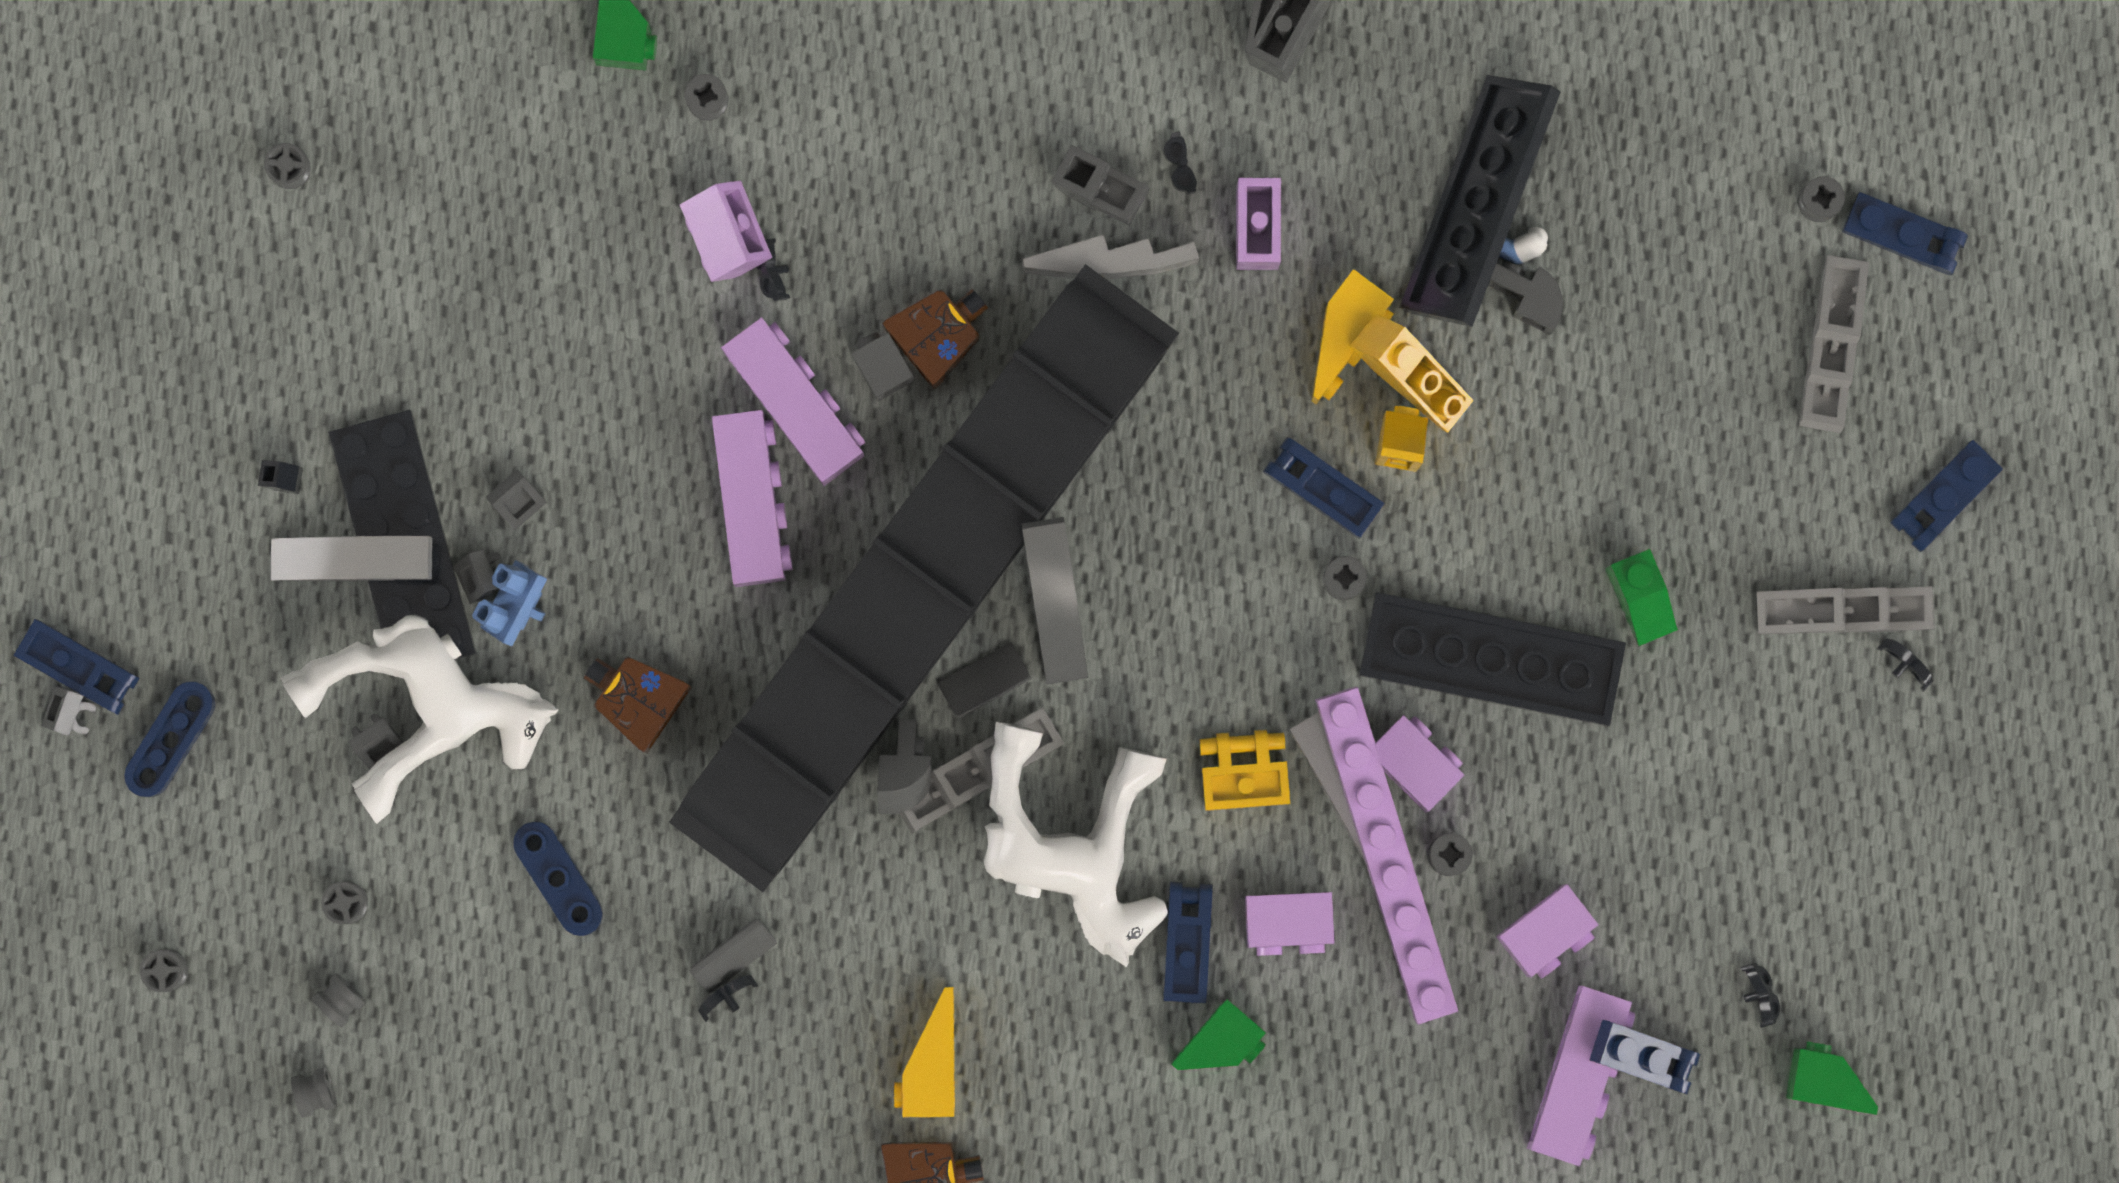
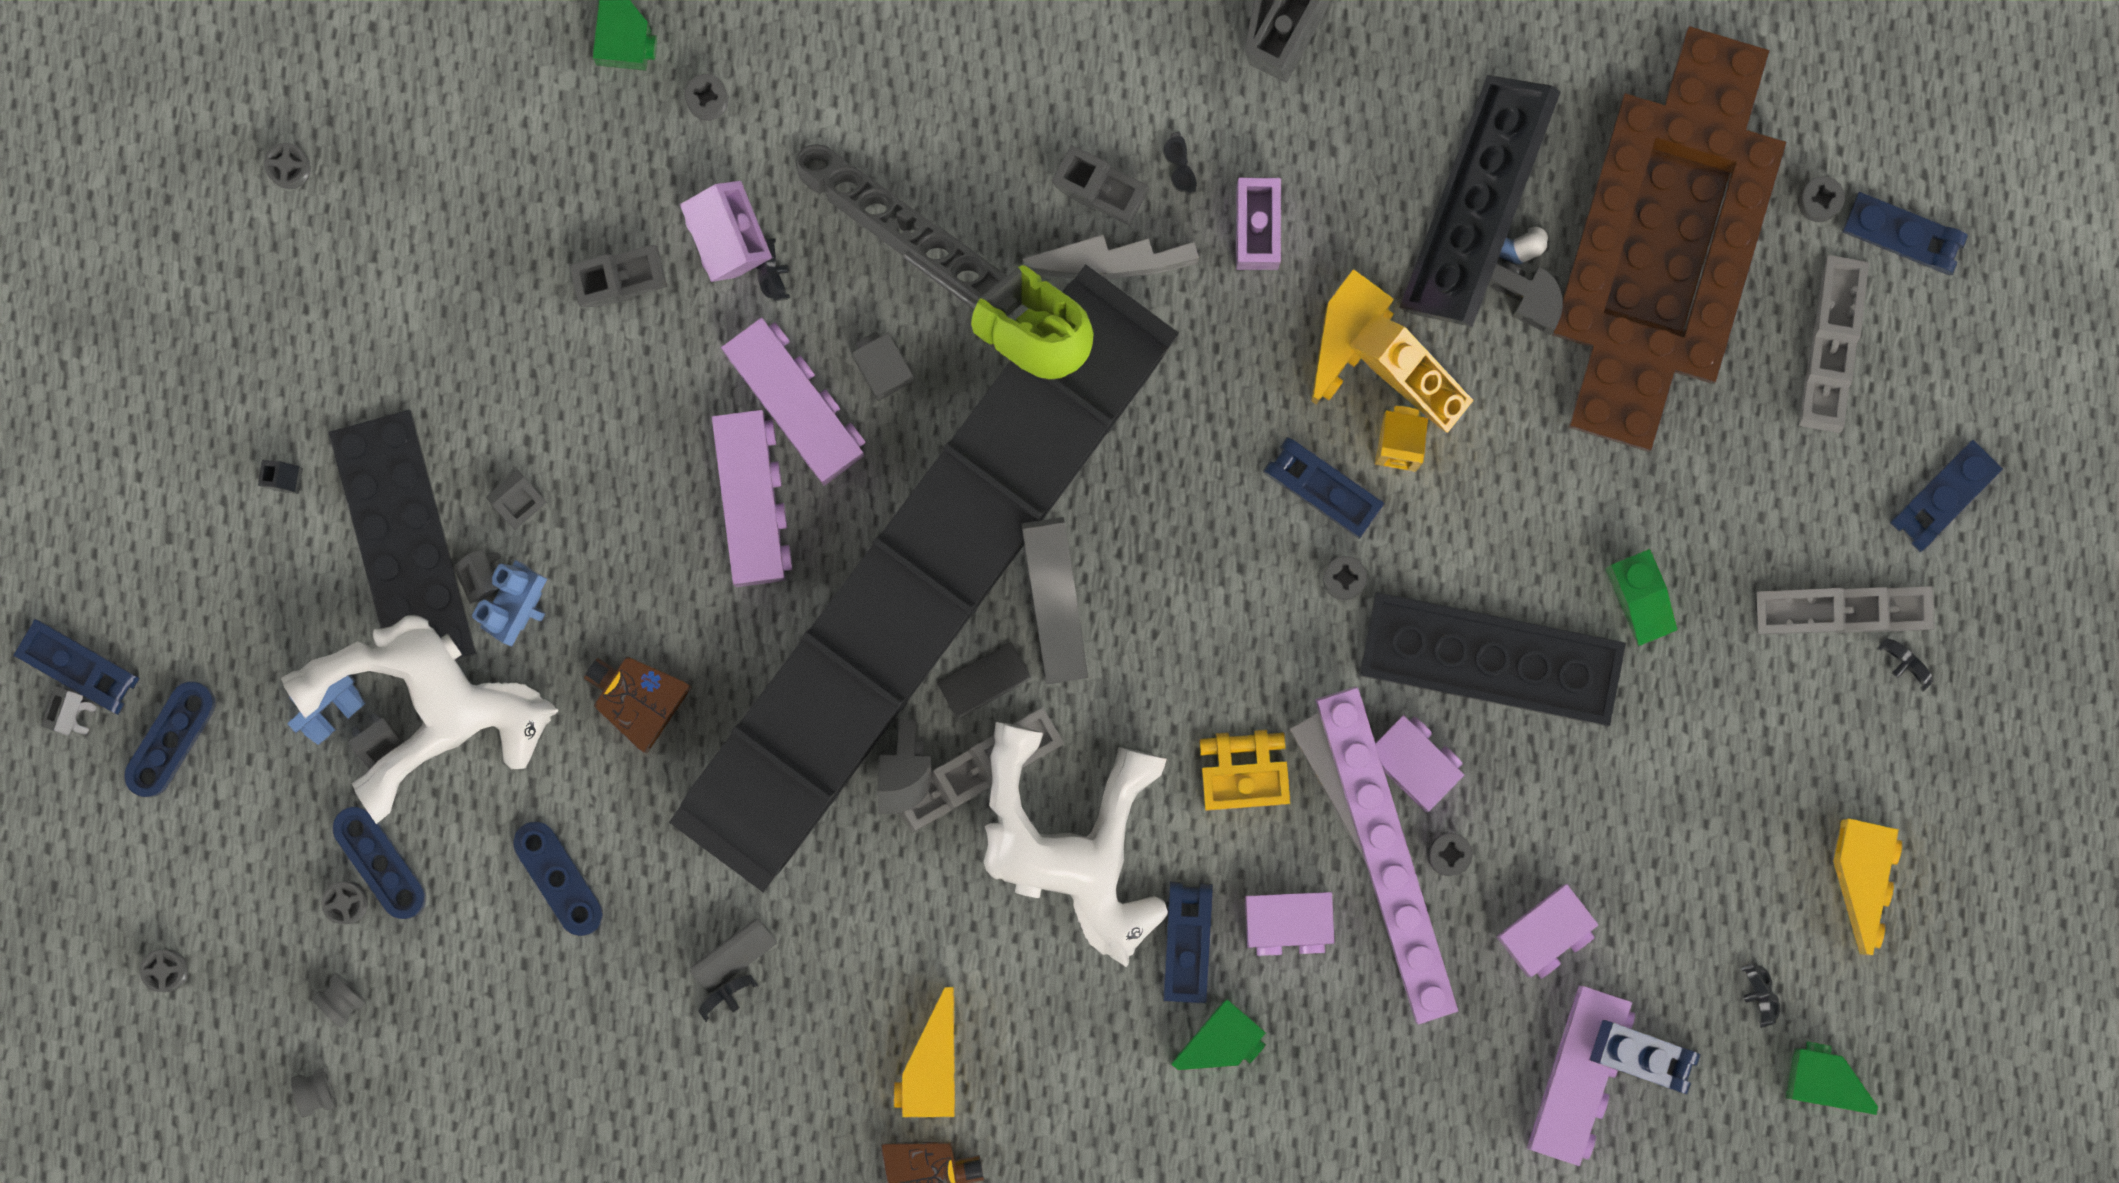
(343, 695): none -> medium blue hips
(351, 558): light grey slope -> none
(362, 852): none -> dark blue plate
(617, 277): none -> dark grey brick
(936, 333): reddish brown torso -> none
(1044, 340): none -> piece
(1653, 233): none -> reddish brown piece
(1863, 870): none -> yellow slope

